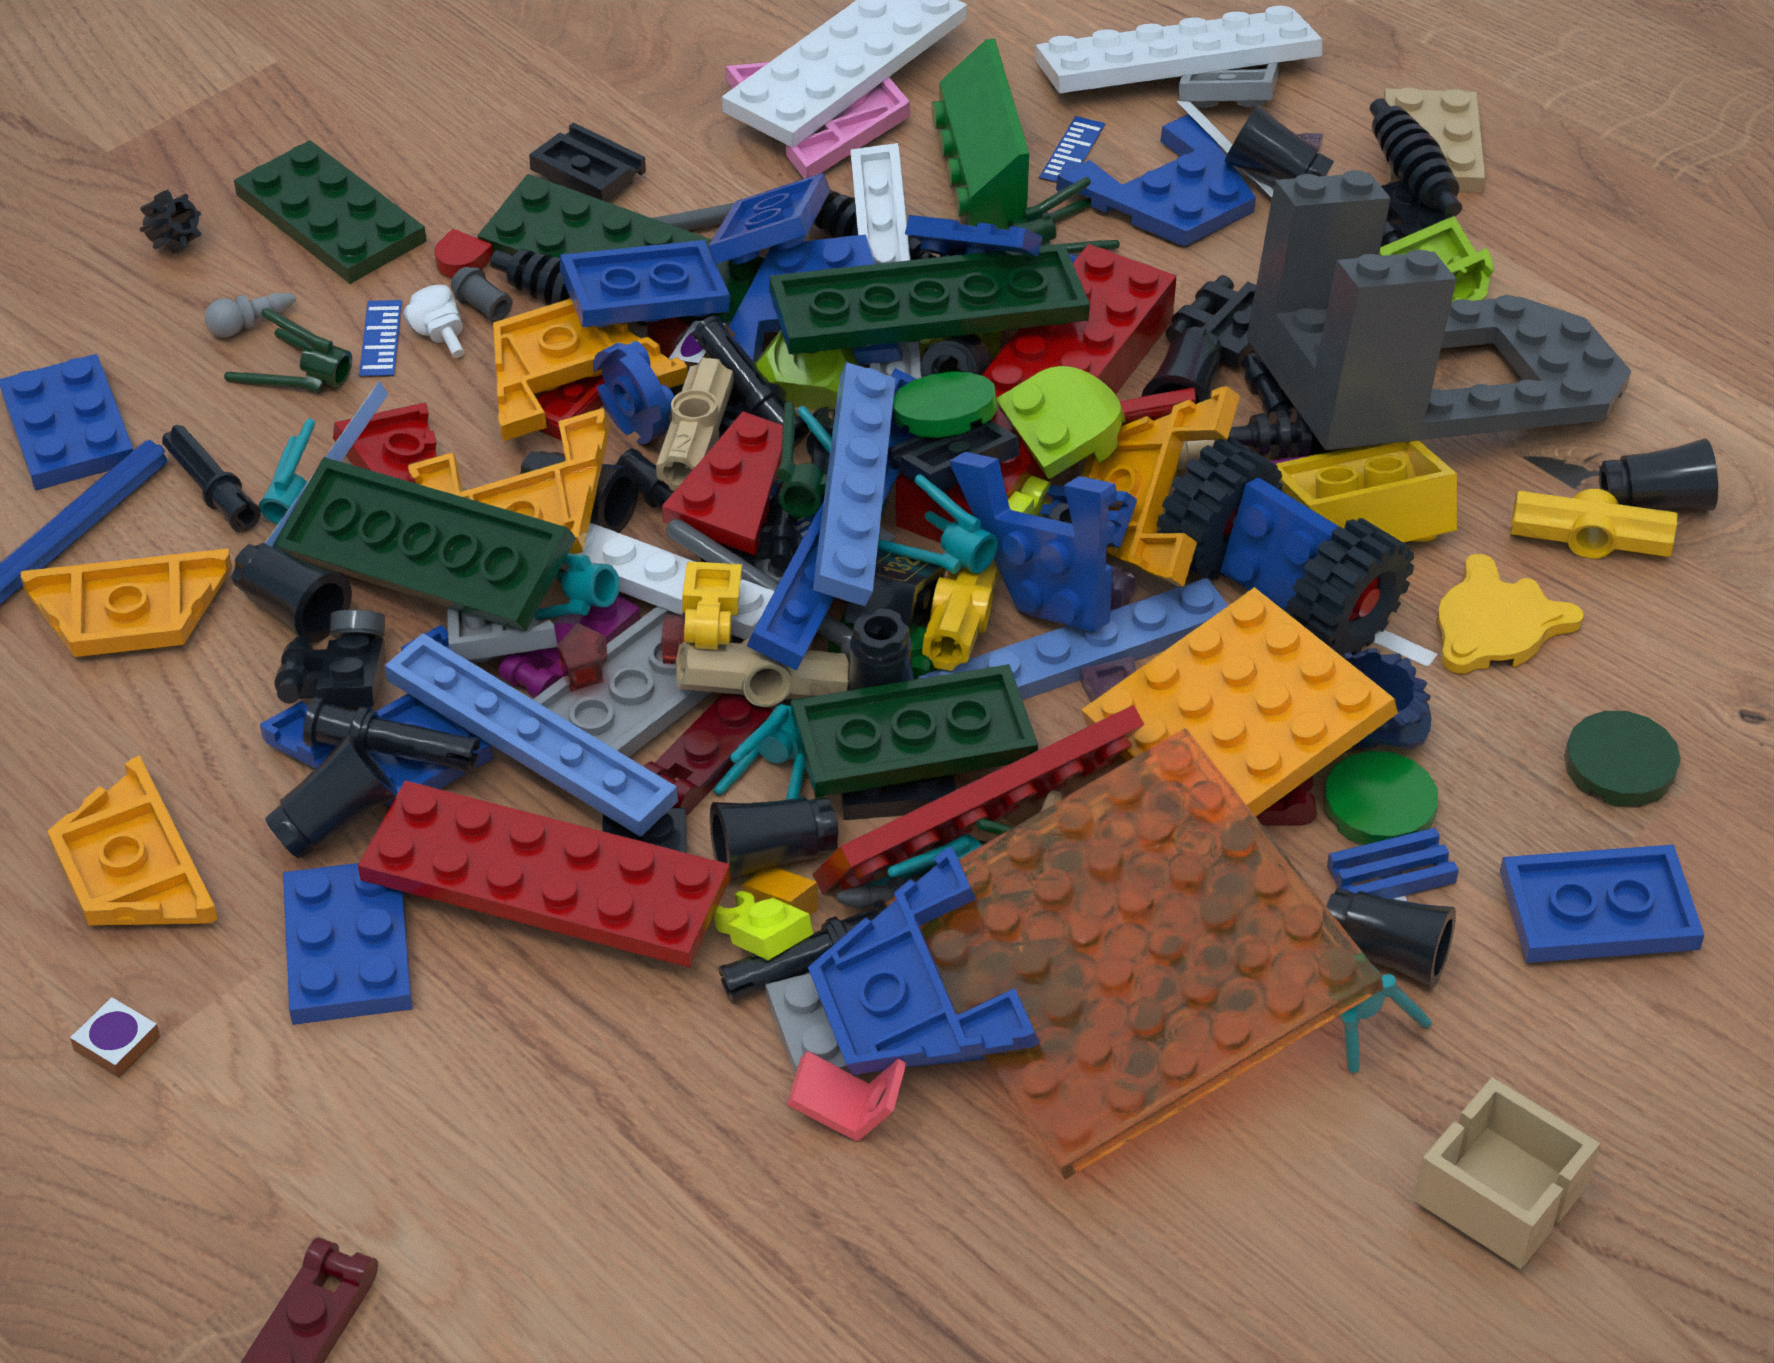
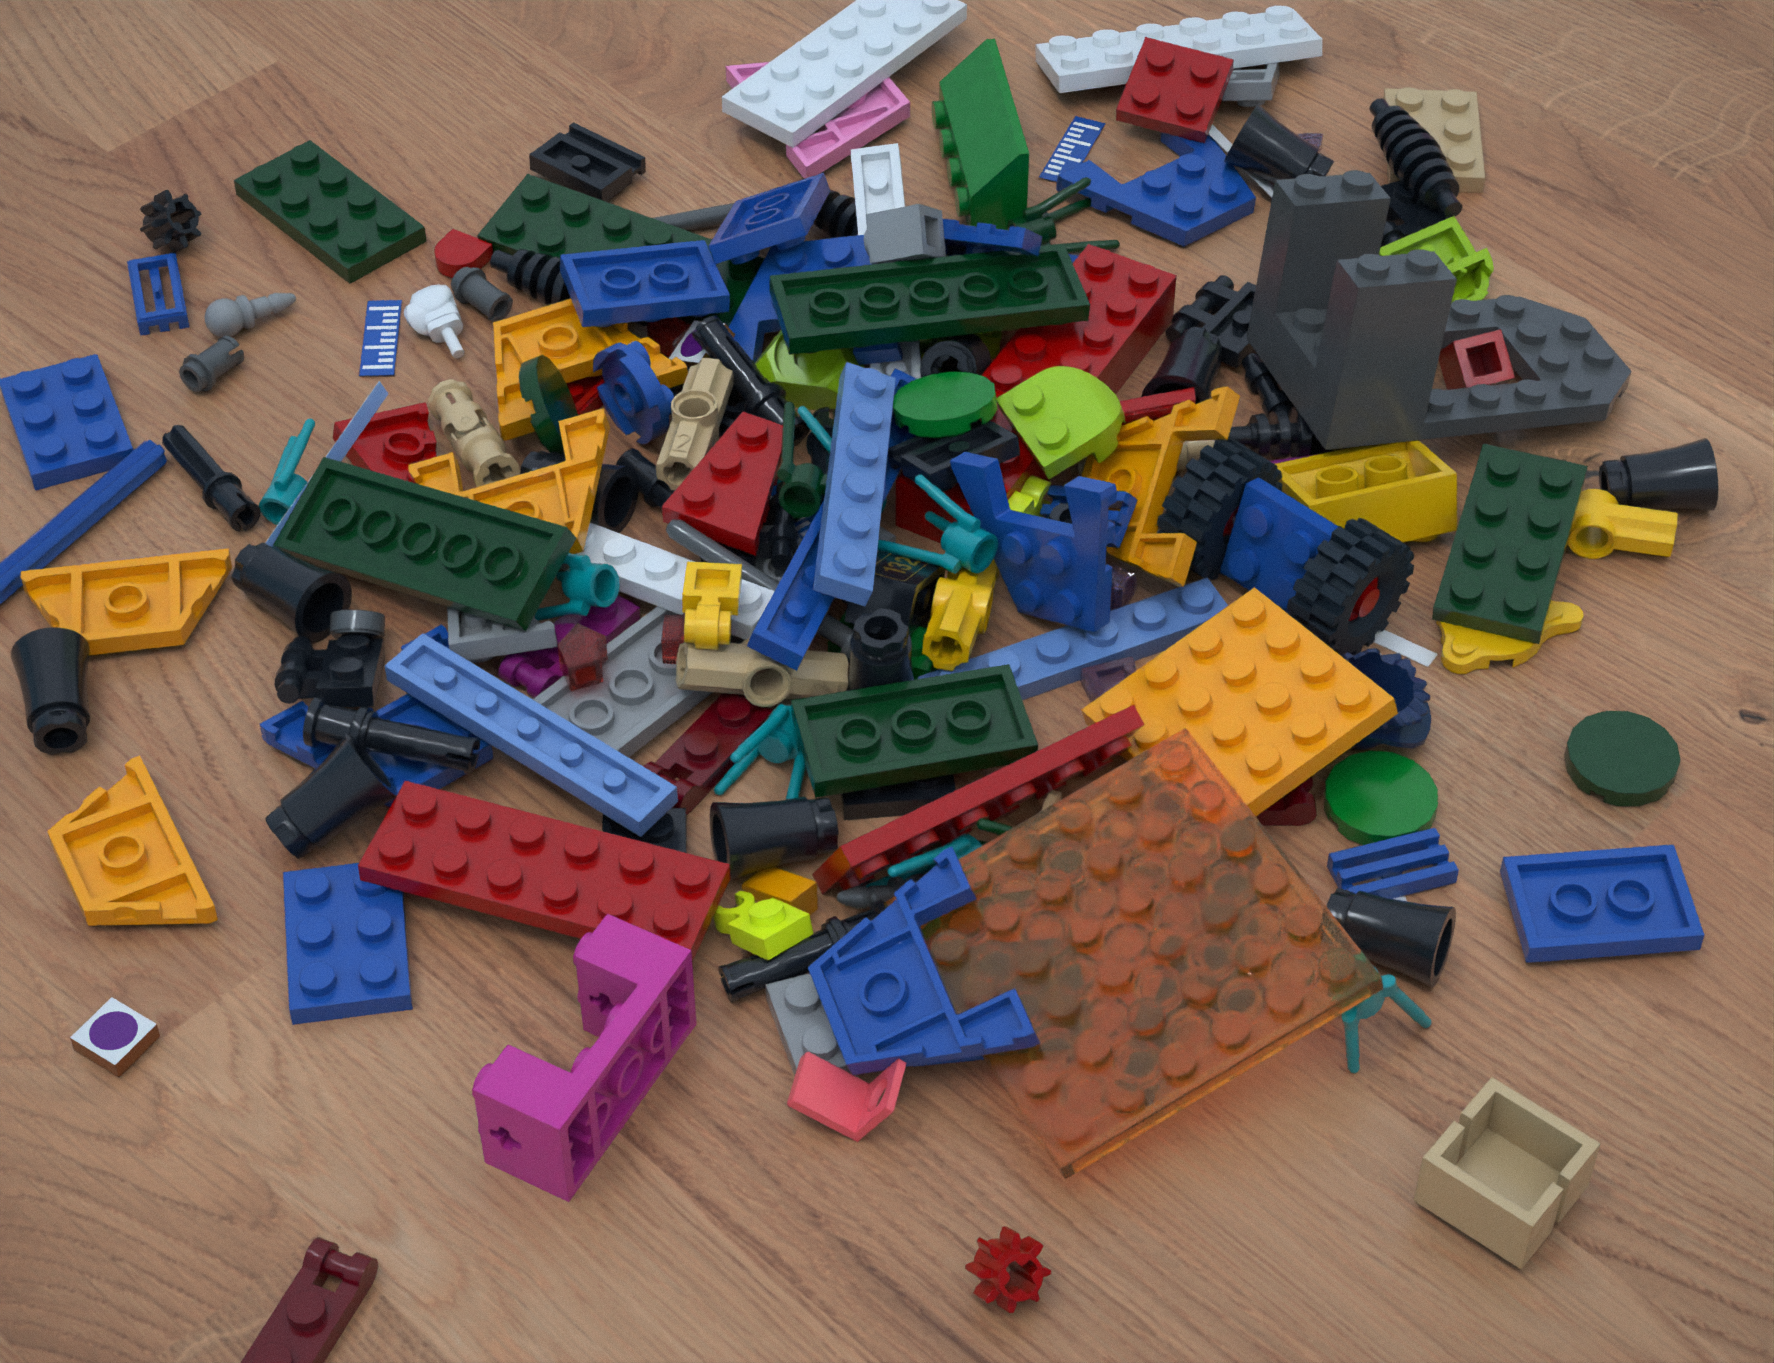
(54, 687): none -> black plant
(162, 315): none -> blue tile
(202, 370): none -> dark grey pin
(319, 359): dark green plant -> none
(471, 433): none -> tan piece
(550, 397): none -> dark green tile
(559, 1123): none -> dark pink plate
(904, 234): none -> light grey brick
(1023, 1278): none -> red gear
(1174, 90): none -> red plate
(1476, 361): none -> red brick
(1510, 543): none -> dark green plate

